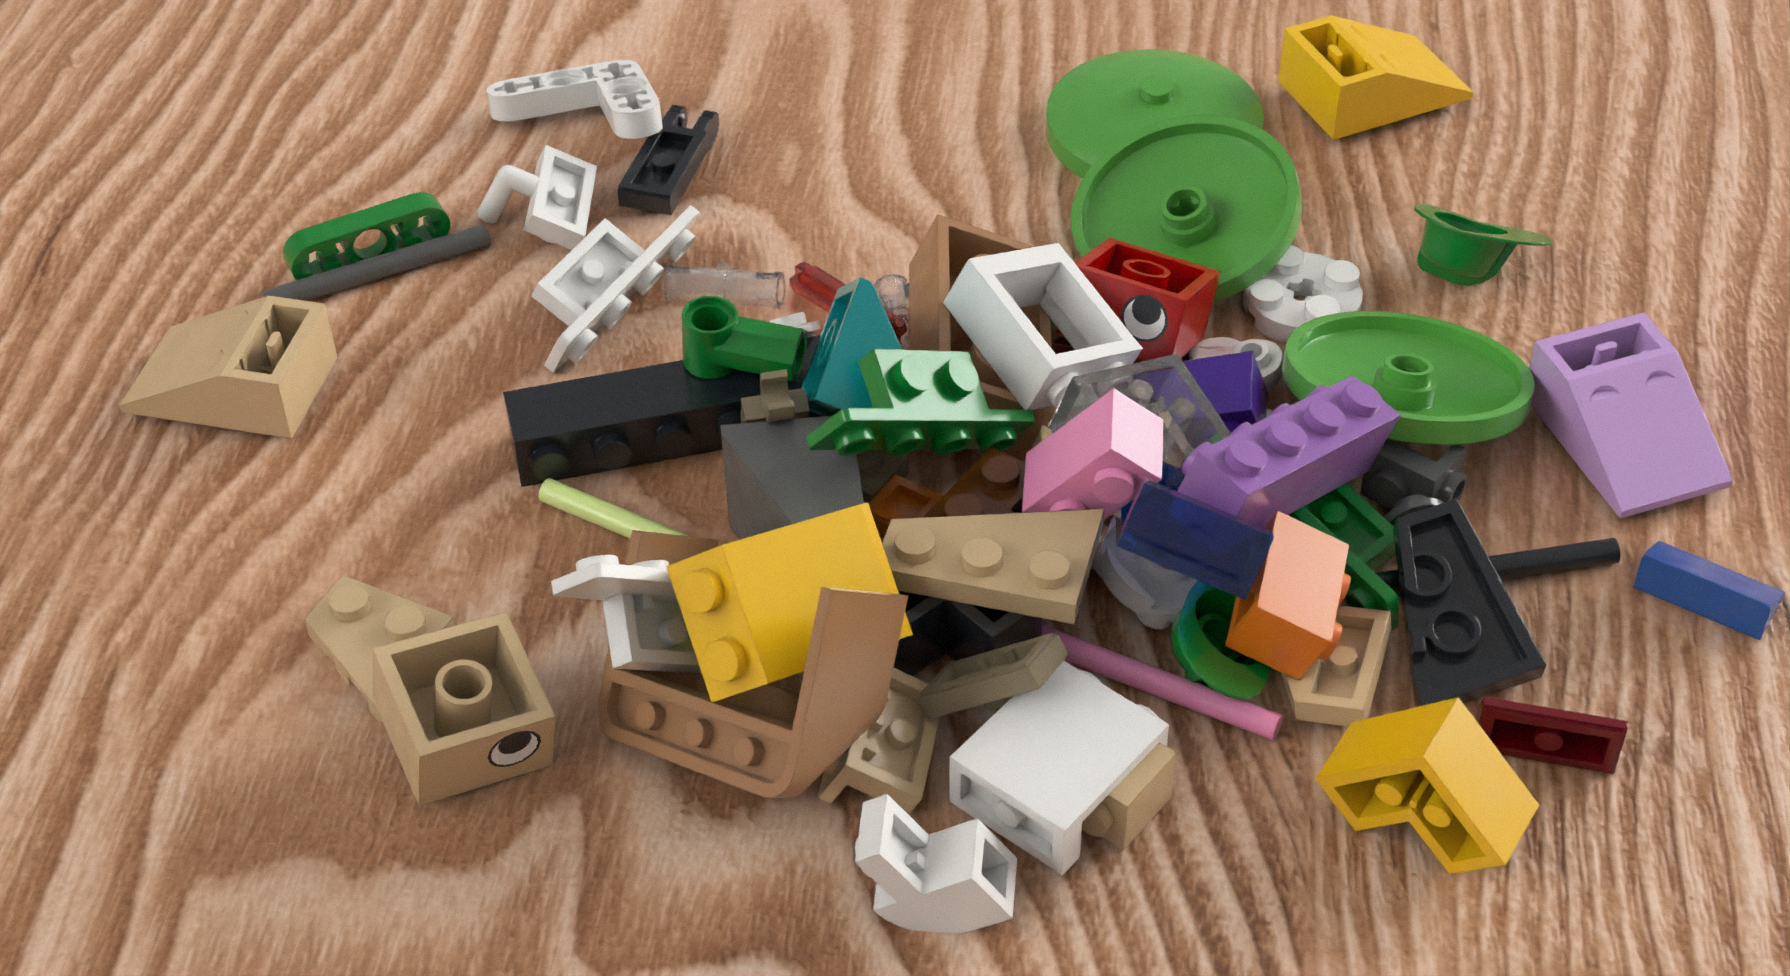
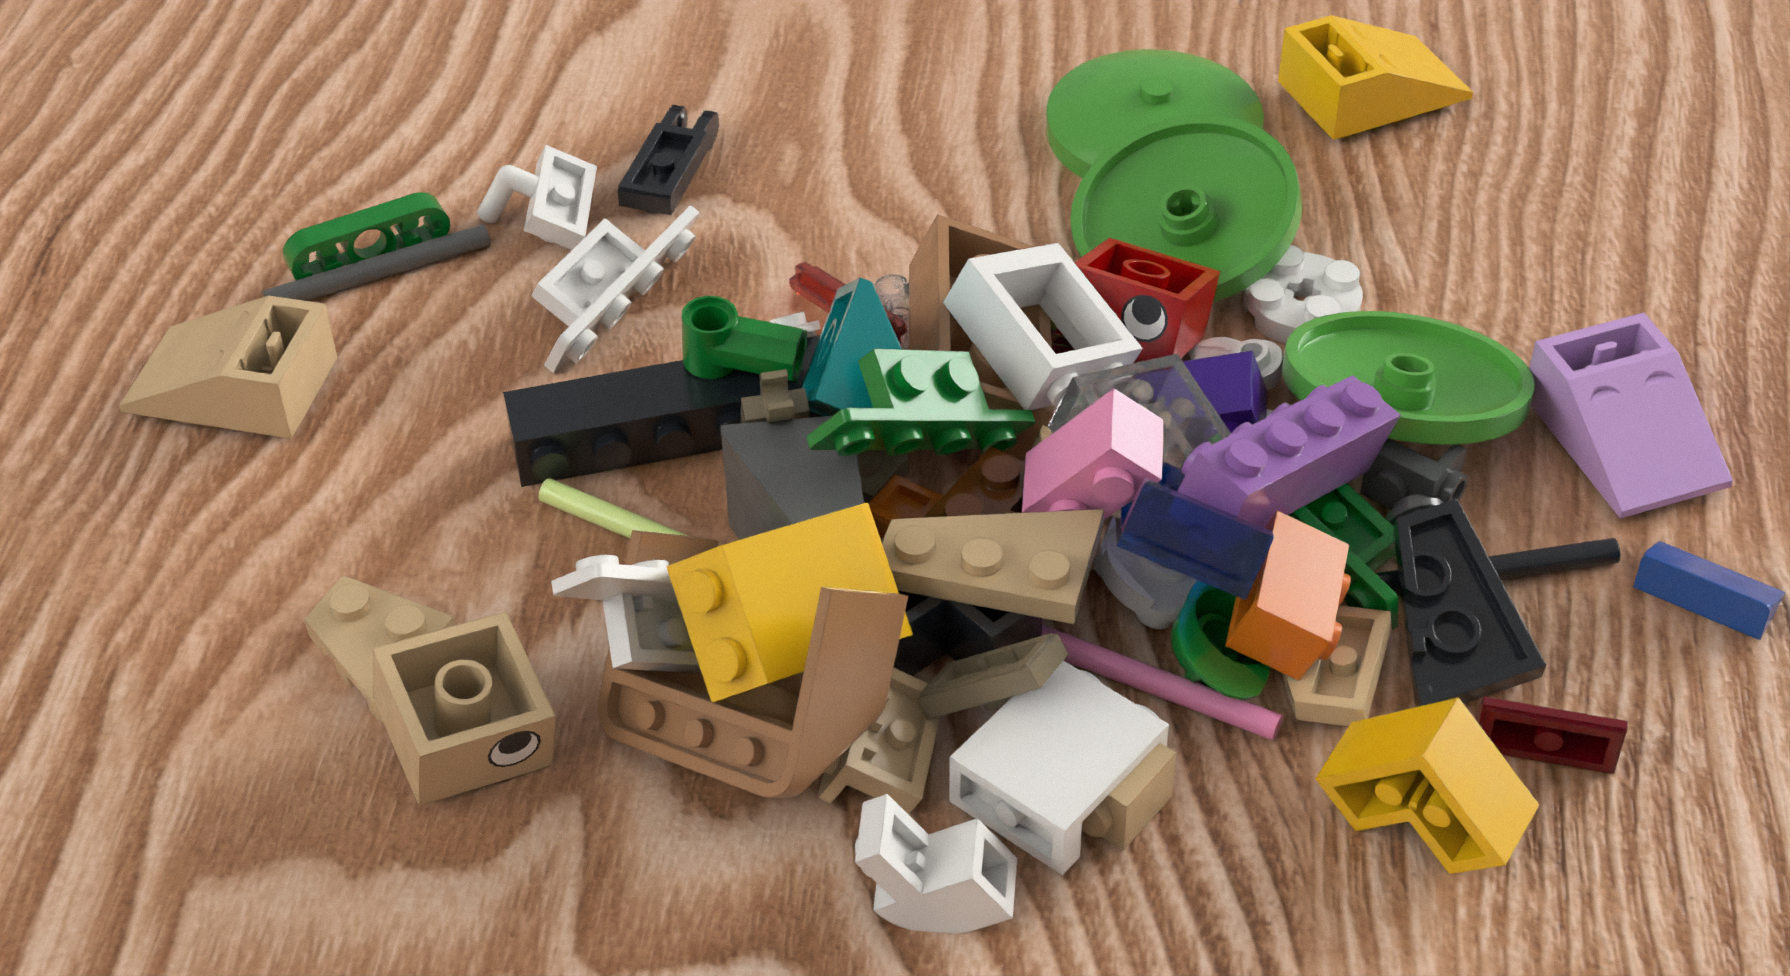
(613, 85): white beam -> none
(737, 286): clear pin -> none
(1467, 249): green piece -> none

